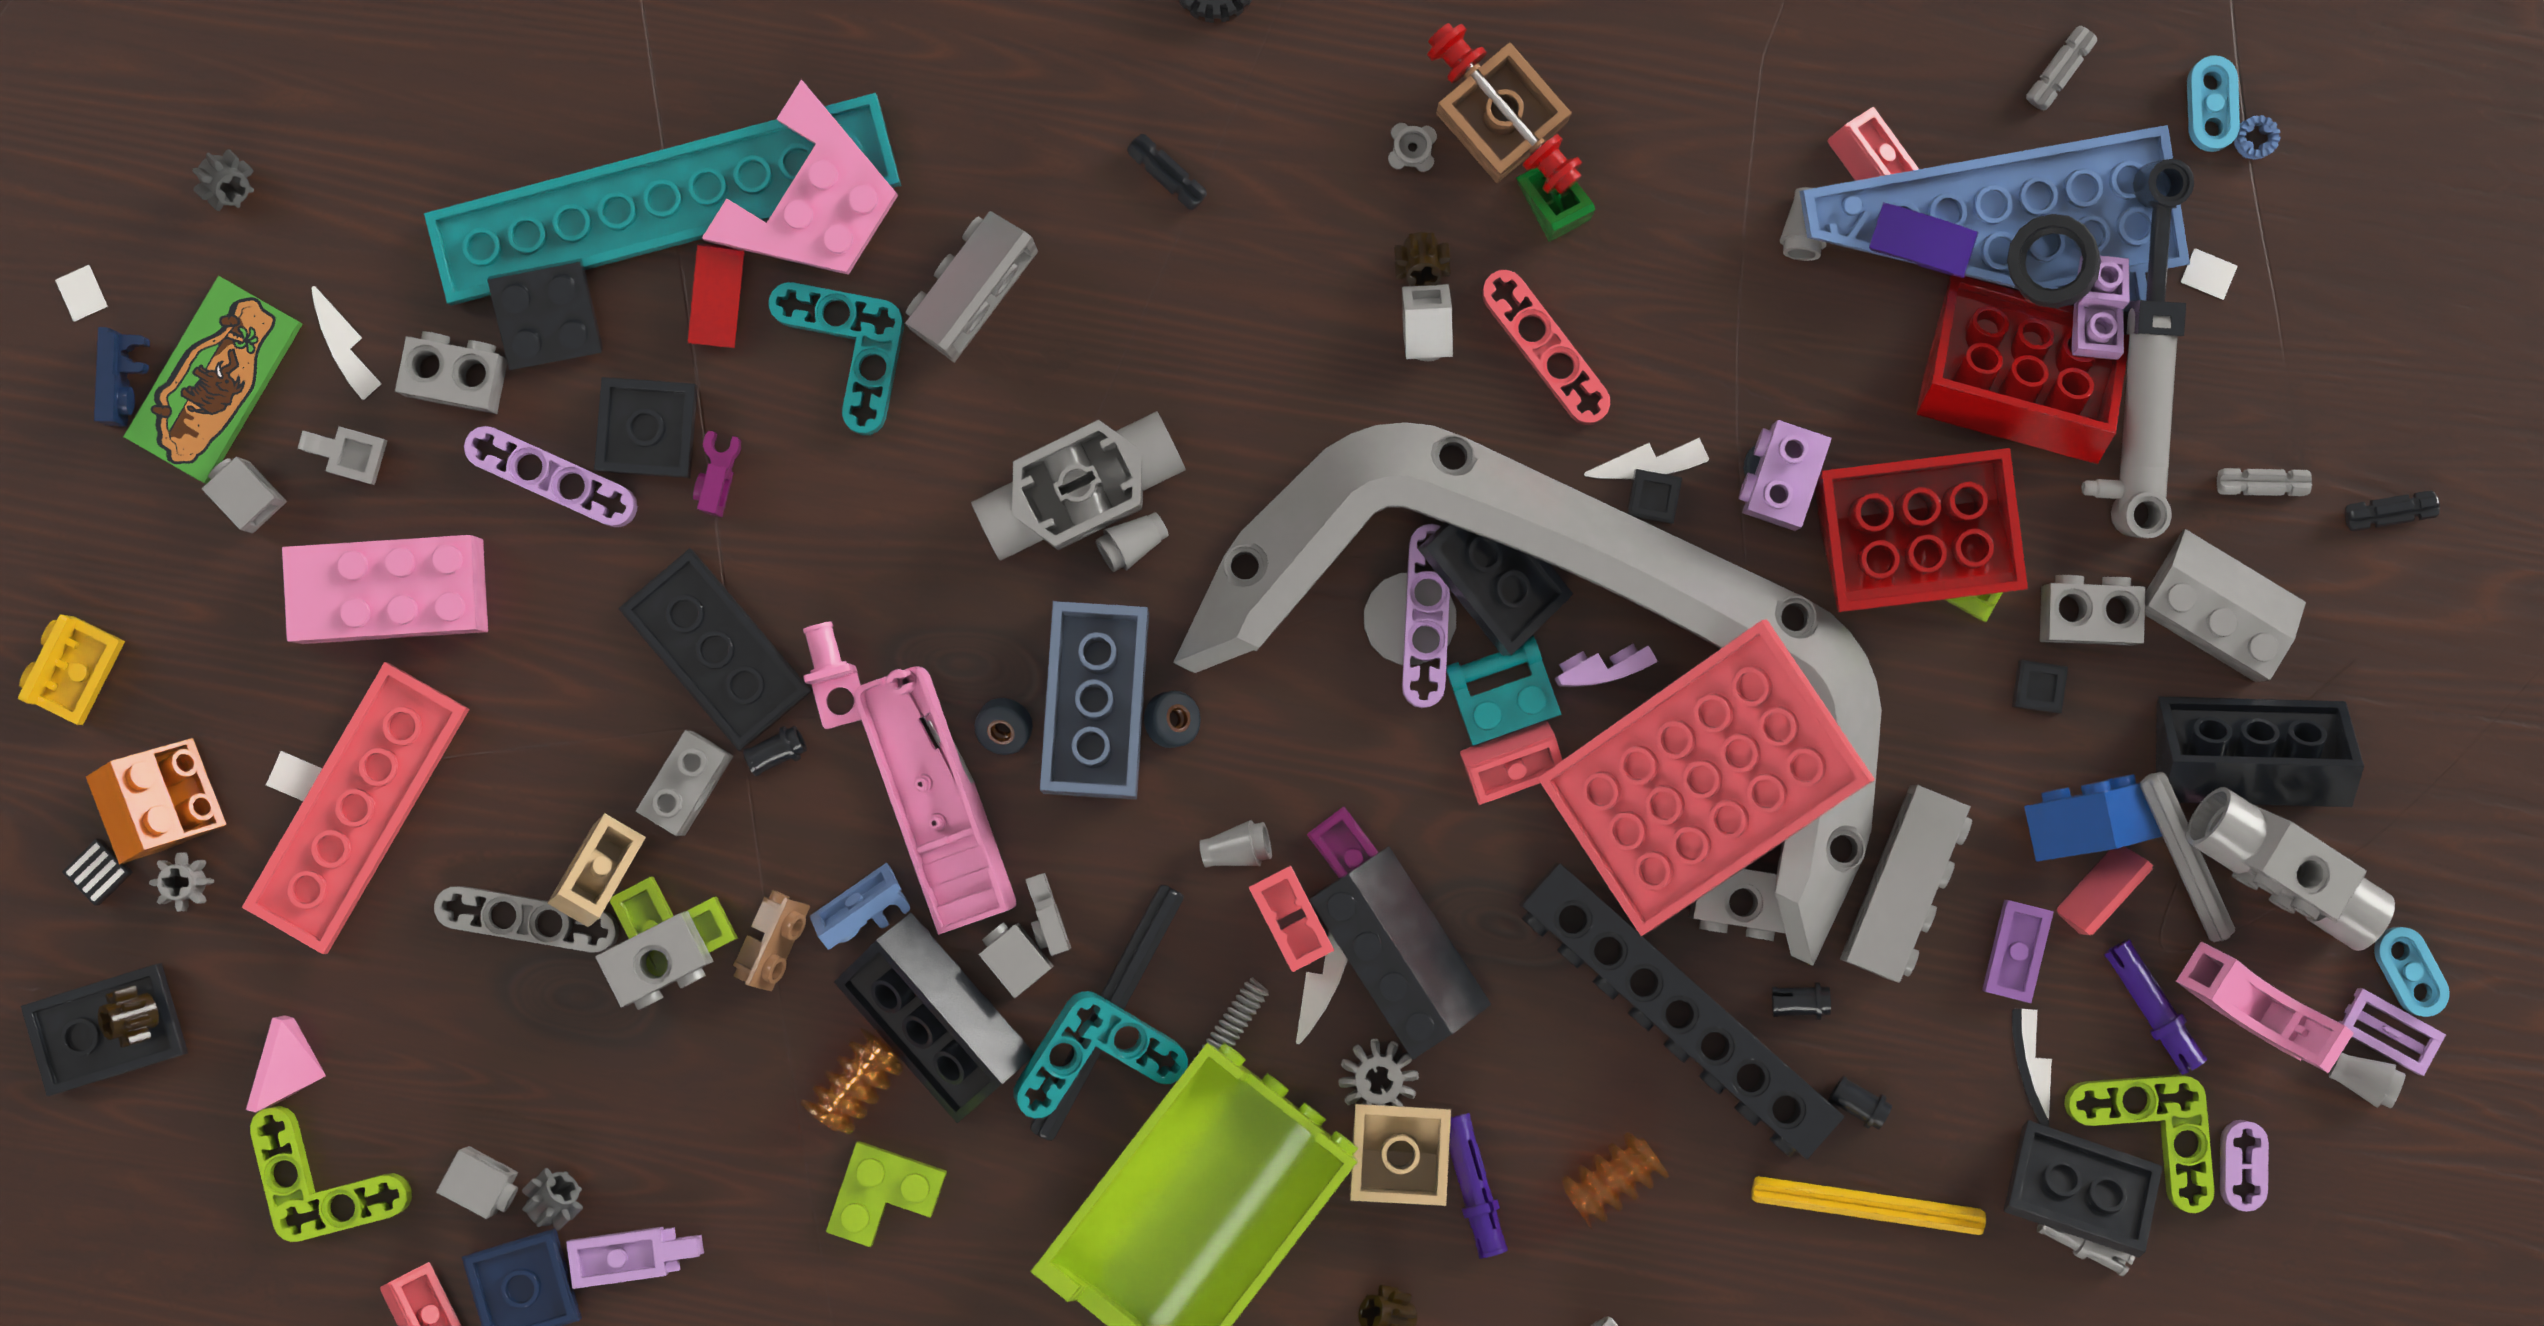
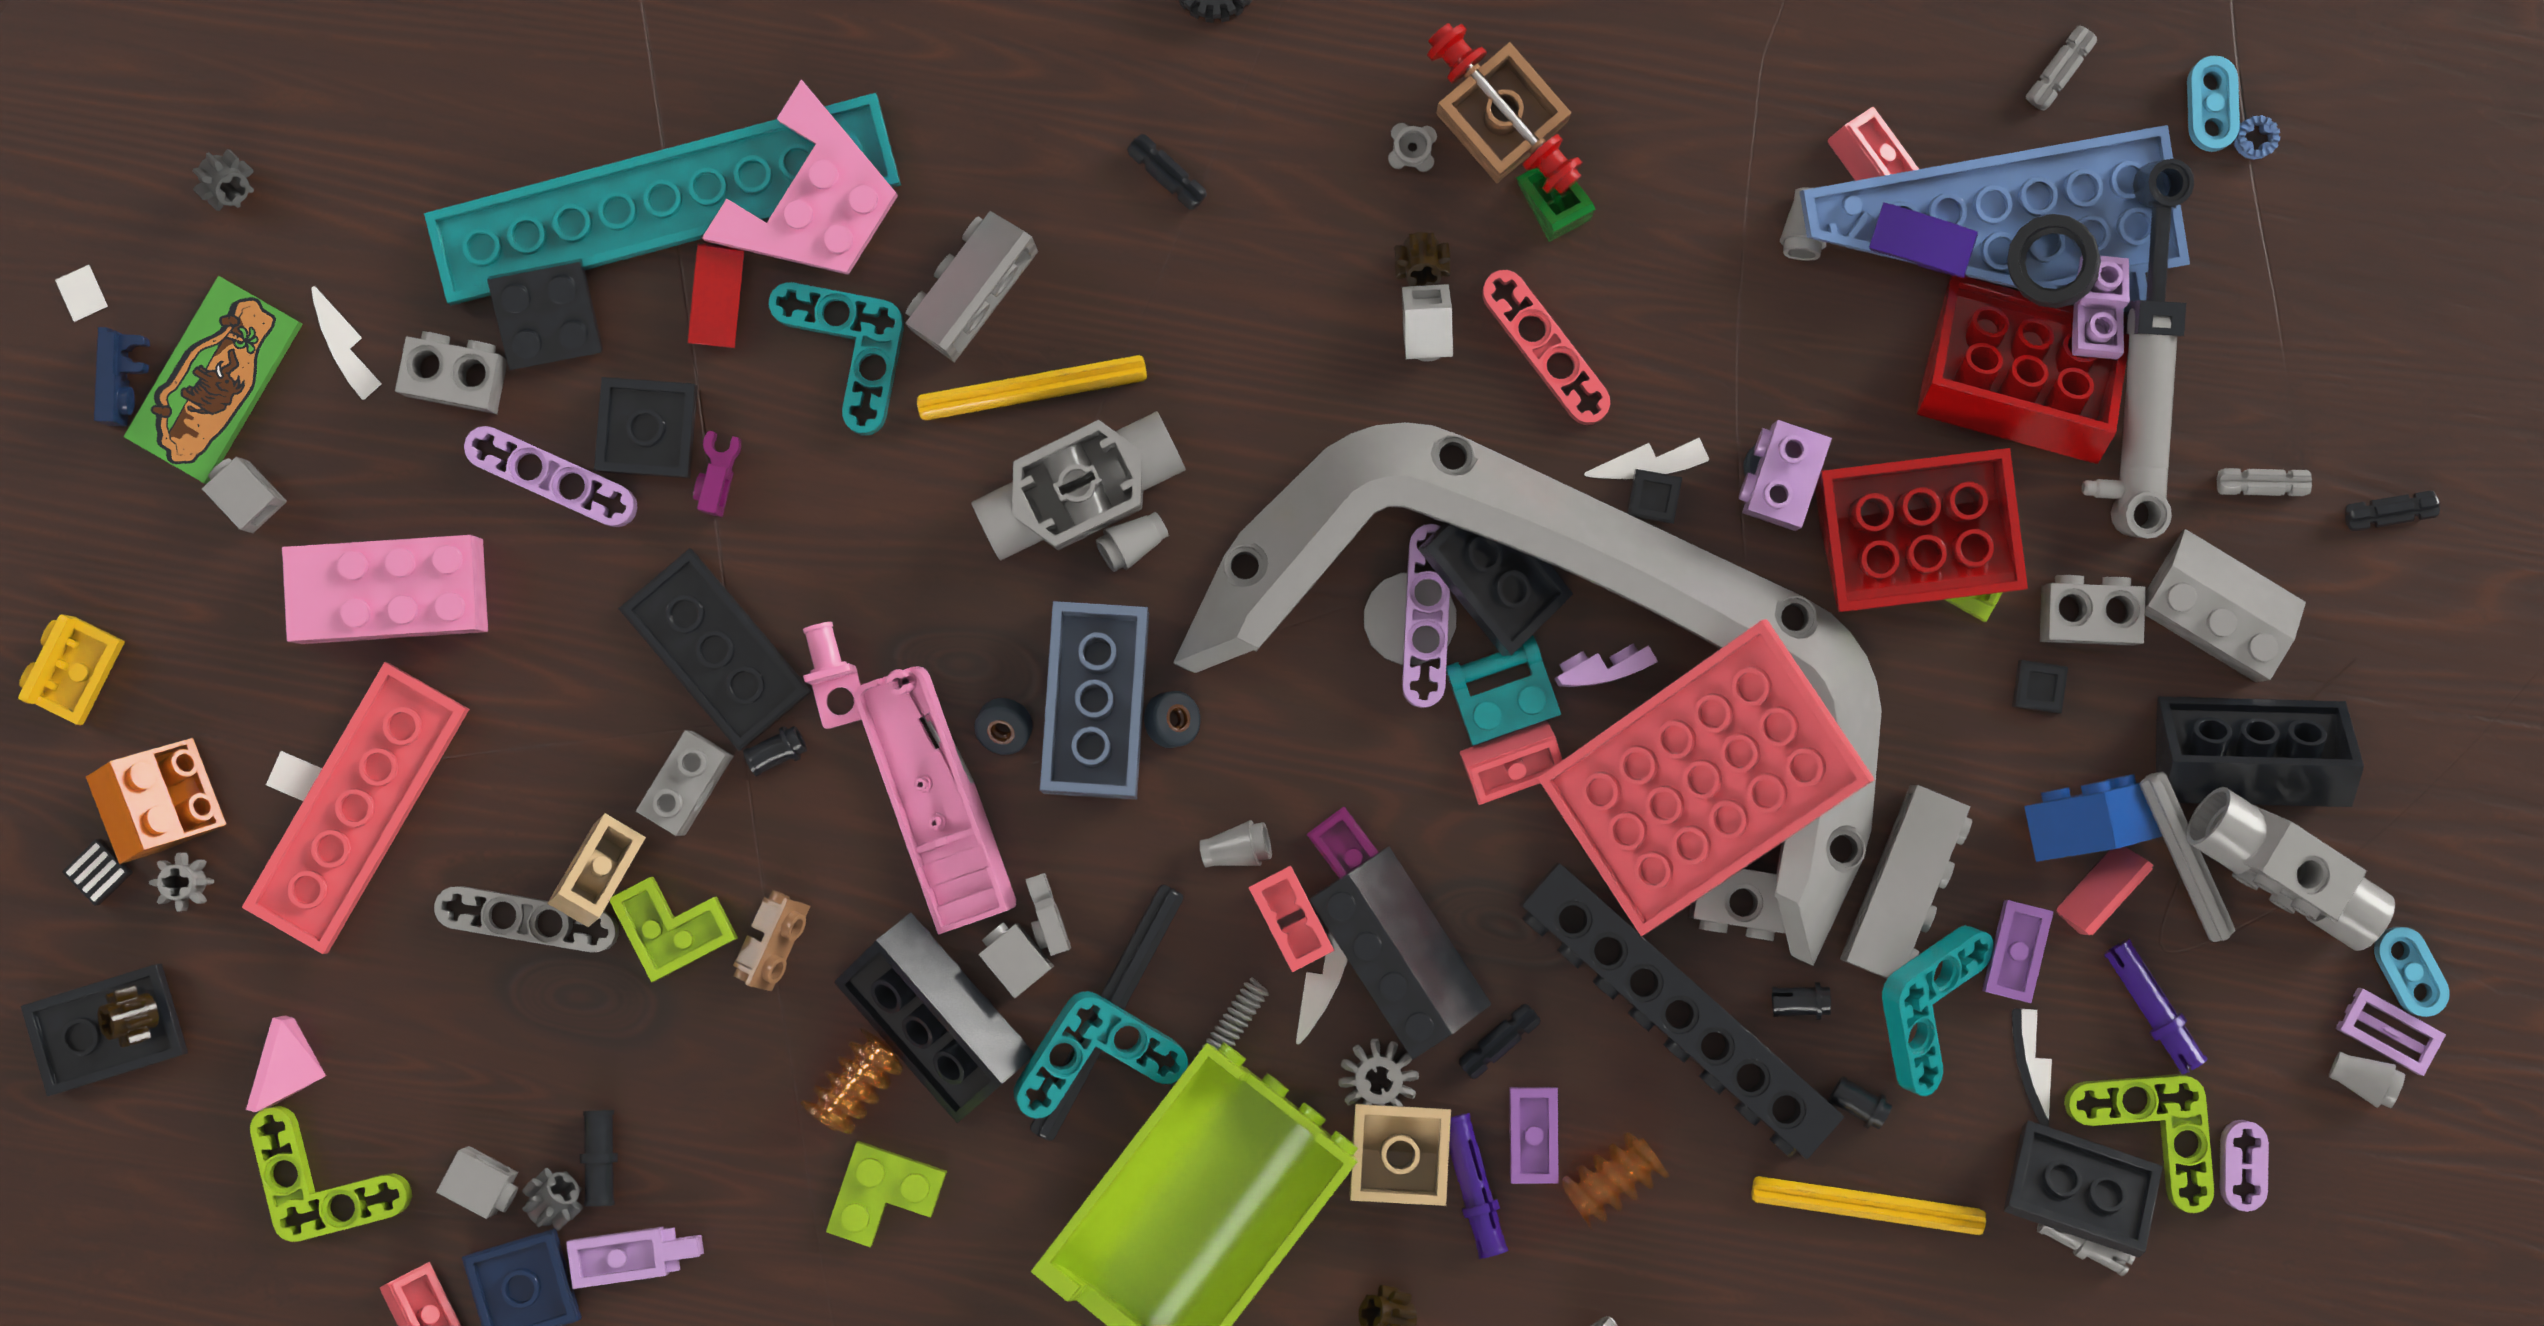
(349, 455): light grey plate -> none
(598, 1157): none -> black pin
(626, 963): light grey brick -> none
(849, 911): medium blue plate -> none
(1031, 387): none -> yellow axle
(1499, 1041): none -> black axle
(1533, 1135): none -> medium lavender plate
(1910, 997): none -> teal beam
(2209, 274): white sticker -> none
(2263, 1009): bright pink arch -> none

